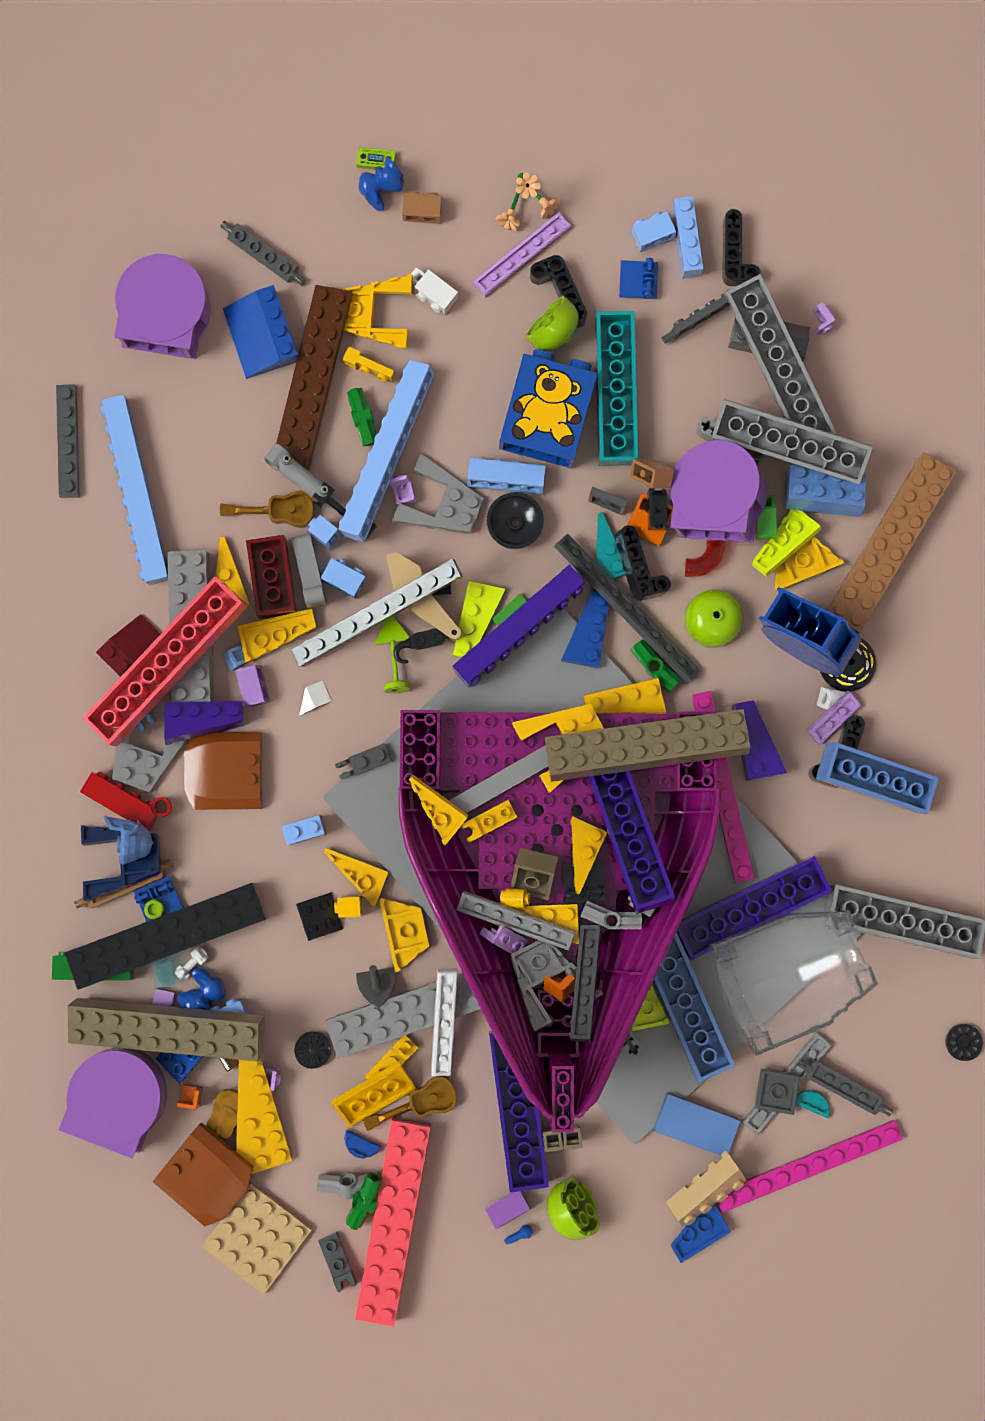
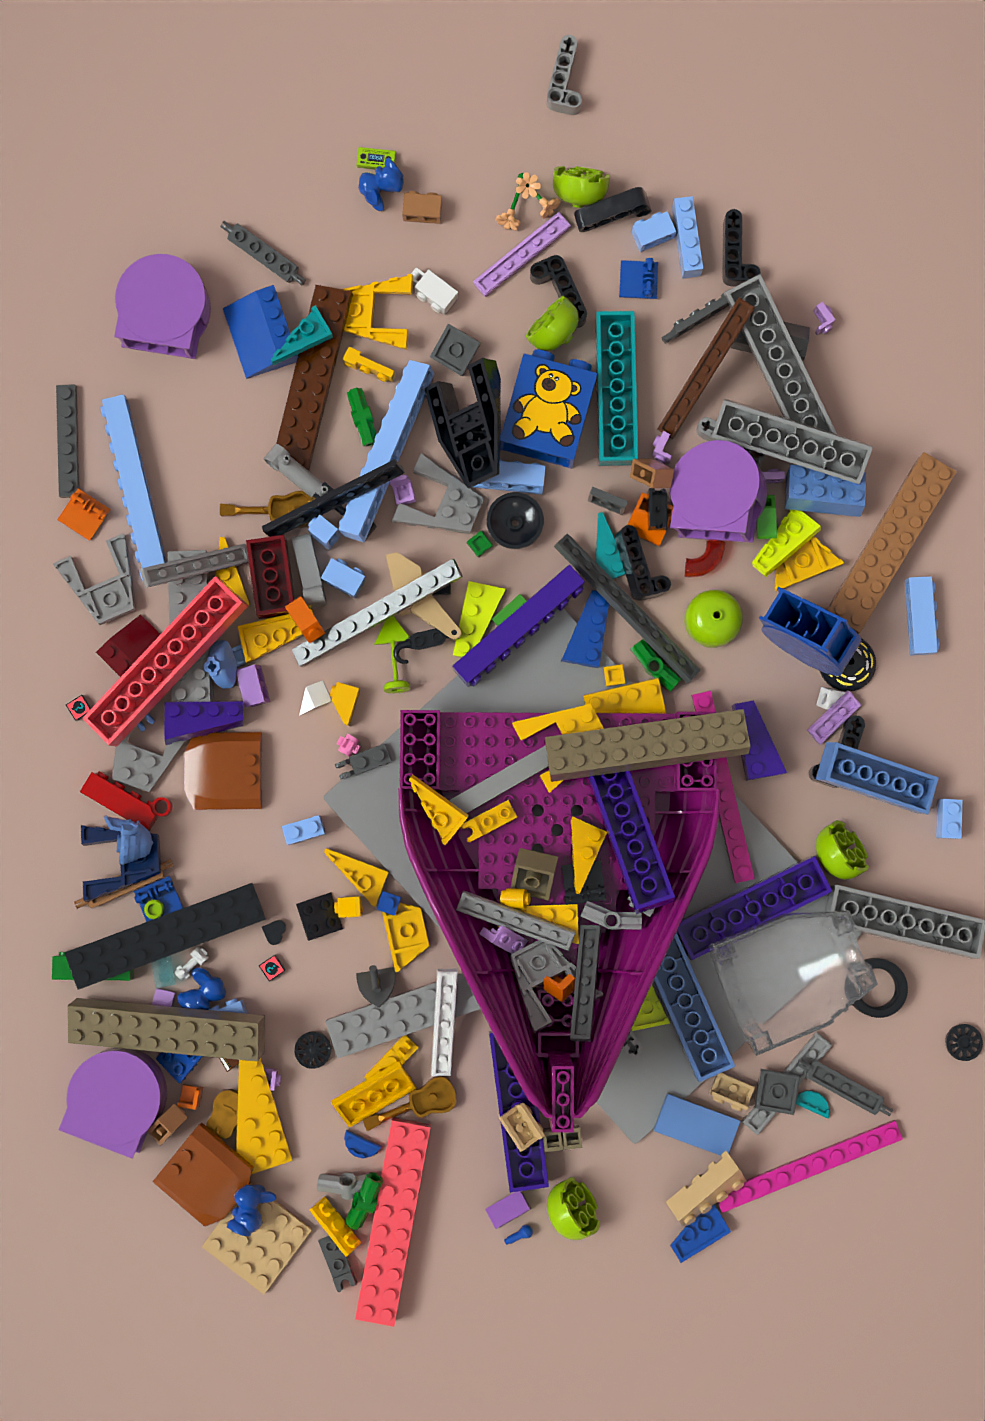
(78, 707): none -> tile
(83, 514): none -> orange hinge
(109, 598): none -> light grey wing
(167, 1124): none -> medium nougat brick
(194, 565): none -> light grey tile
(221, 664): none -> medium blue piece
(247, 1216): none -> blue animal
(272, 968): none -> tile
(274, 931): none -> black tile
(305, 619): none -> orange slope
(307, 335): none -> teal wing
(333, 499): none -> black tile
(335, 1226): none -> yellow plate
(344, 699): none -> yellow slope
(348, 745): none -> bright pink gear
(388, 903): none -> blue plate
(455, 349): none -> dark grey hinge
(473, 433): none -> black wedge
(479, 543): none -> green tile
(522, 1126): none -> tan bracket
(563, 73): none -> light grey beam
(580, 188): none -> lime cylinder
(613, 208): none -> black beam
(614, 675): none -> yellow plate
(659, 444): none -> lavender bracket
(706, 367): none -> reddish brown tile
(732, 1091): none -> tan bracket
(774, 476): none -> lavender bracket
(831, 853): none -> lime cylinder
(899, 996): none -> black tyre
(921, 616): none -> light blue brick
(949, 819): none -> light blue brick

